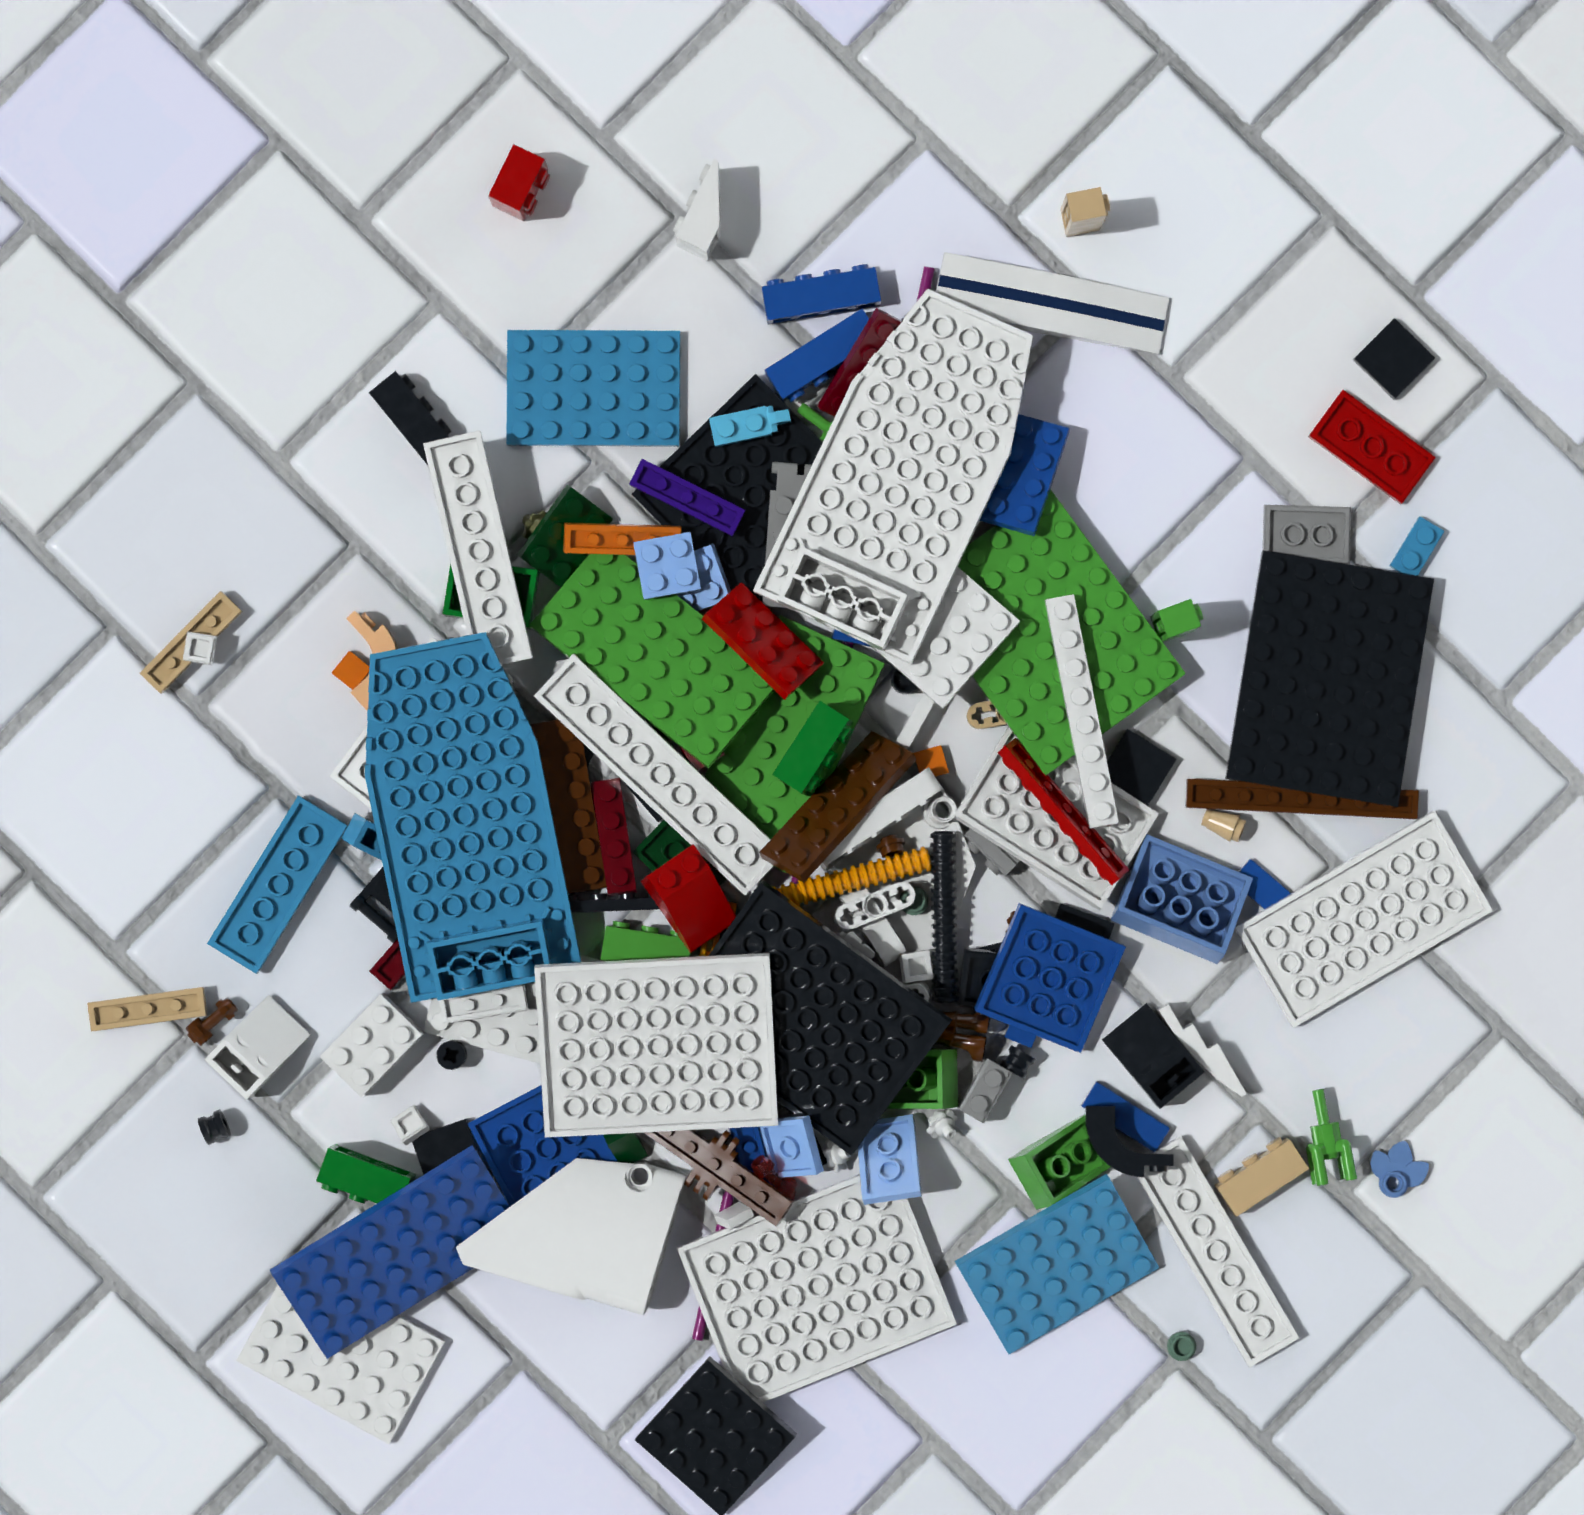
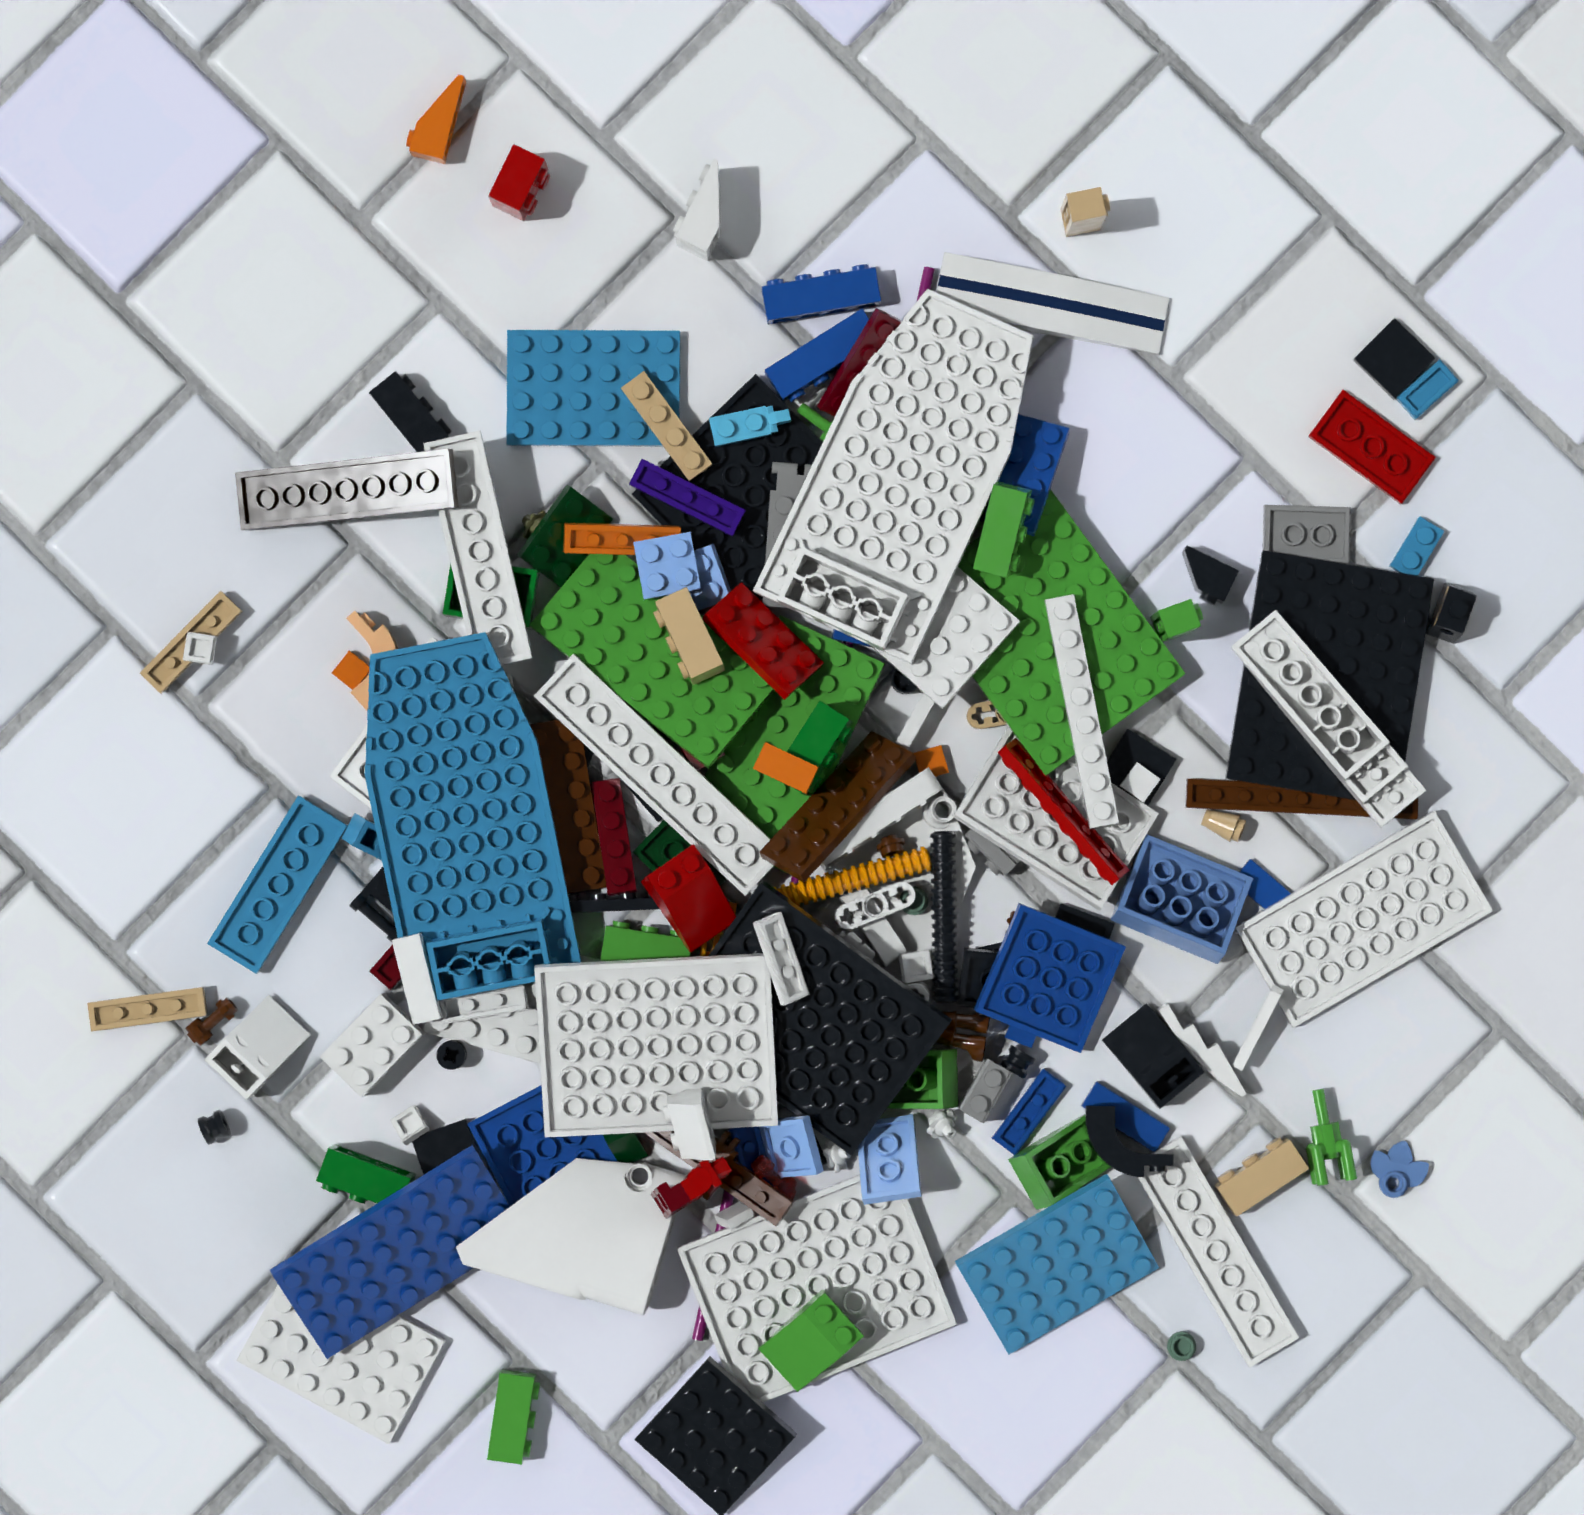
(347, 489): none -> plate
(417, 978): none -> white tile
(436, 127): none -> orange slope
(513, 1417): none -> bright green brick
(666, 426): none -> tan plate
(688, 636): none -> tan brick
(691, 1125): none -> white slope
(700, 1180): none -> hips
(781, 958): none -> white tile
(785, 767): none -> orange tile
(811, 1341): none -> bright green slope
(1003, 529): none -> bright green brick
(1028, 1111): none -> blue tile
(1140, 782): none -> white tile
(1209, 575): none -> black slope
(1257, 1027): none -> white tile
(1328, 719): none -> white slope
(1427, 389): none -> dark azure tile
(1451, 613): none -> black torso

